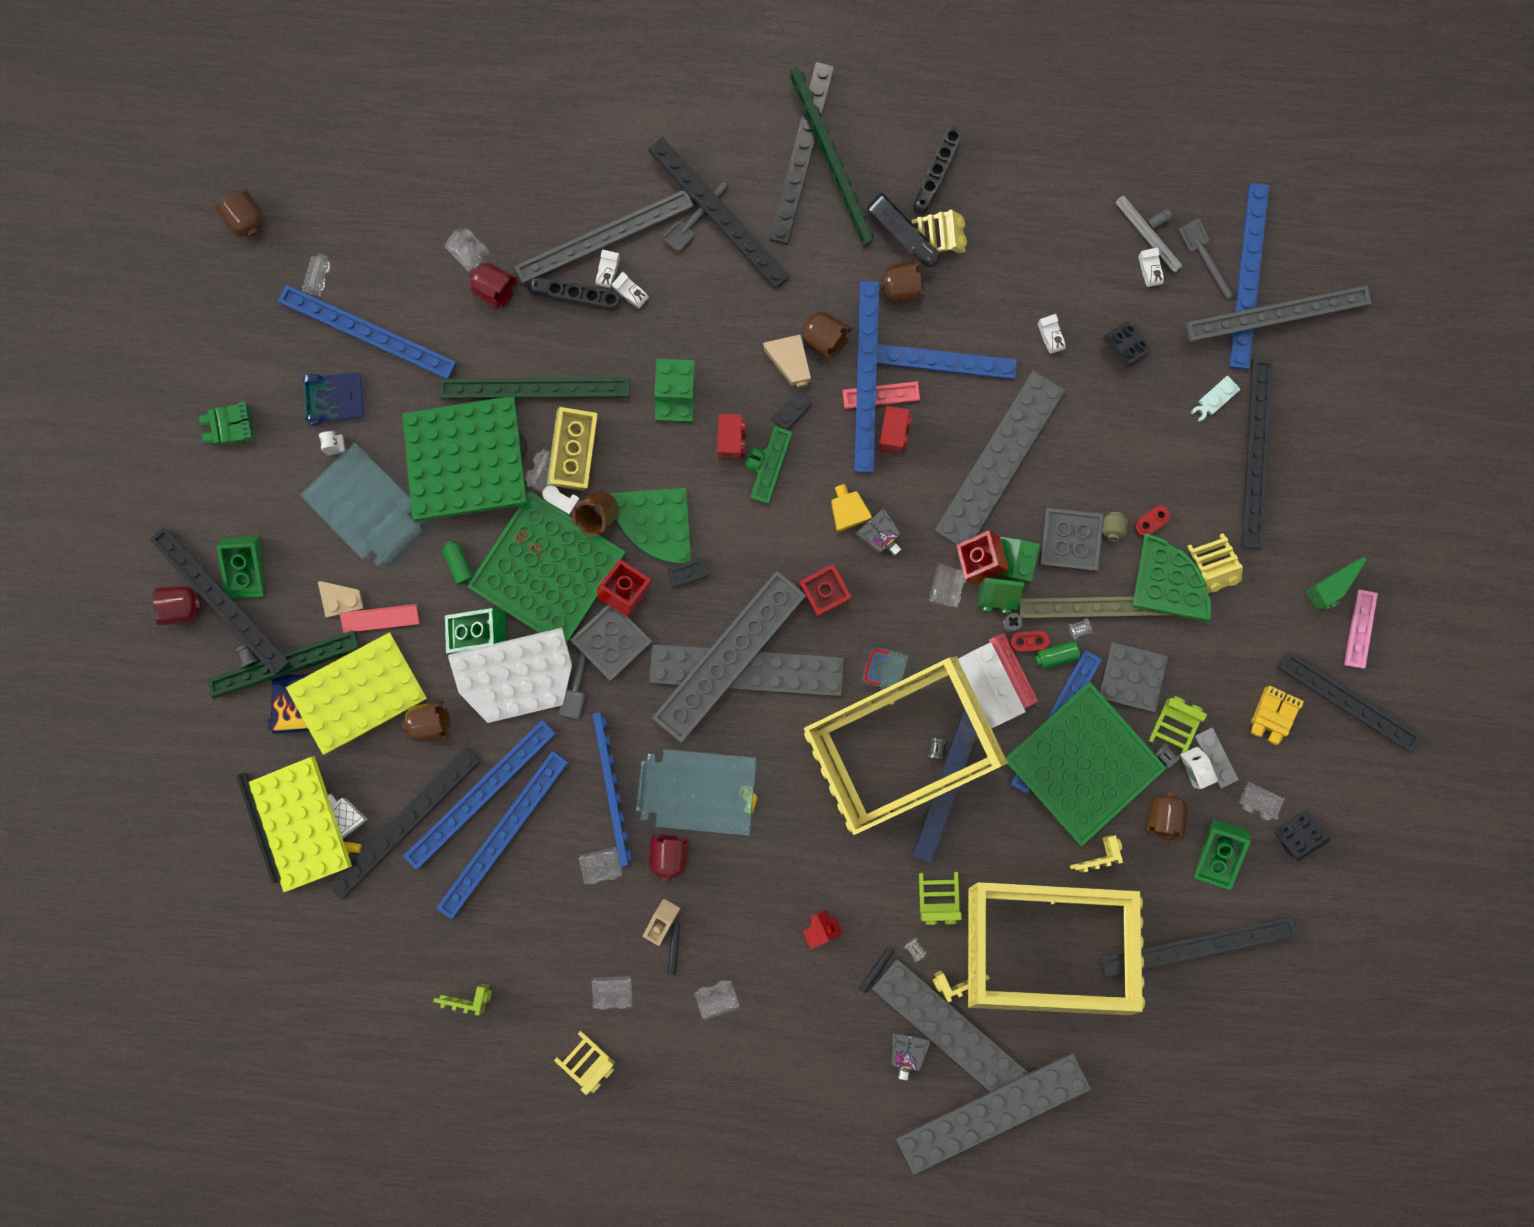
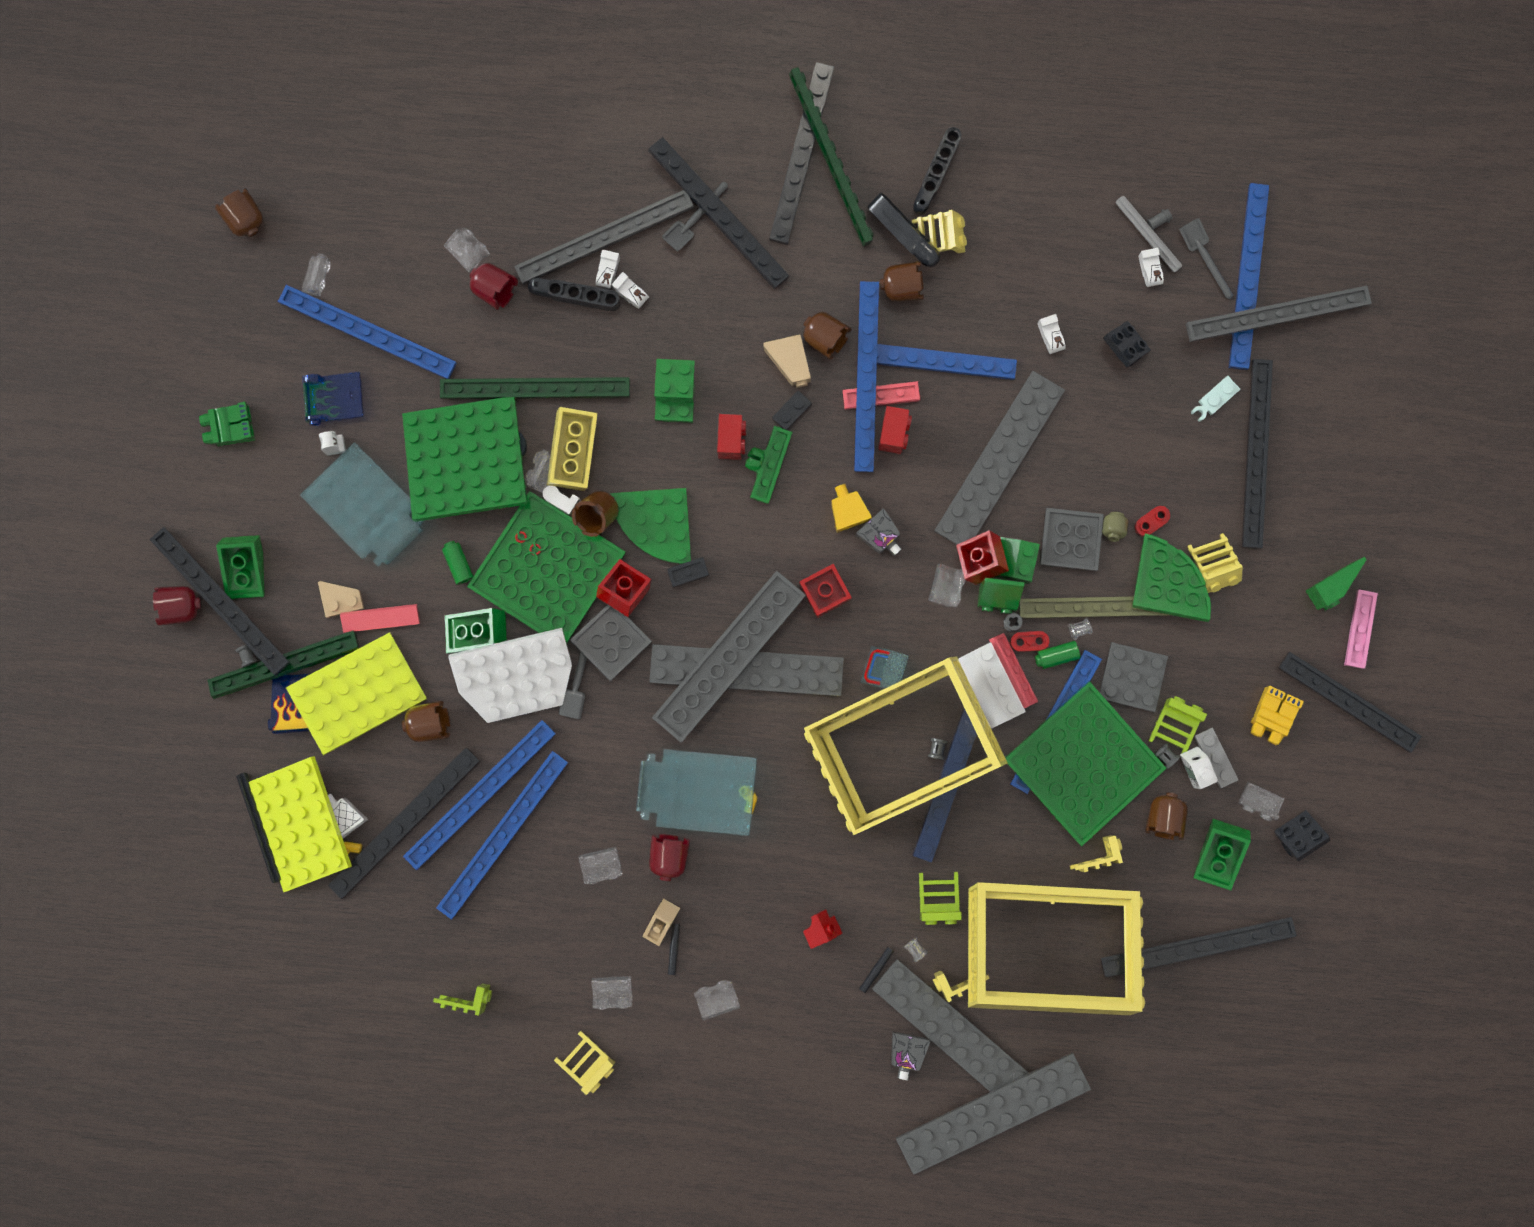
(610, 781): blue plate -> none

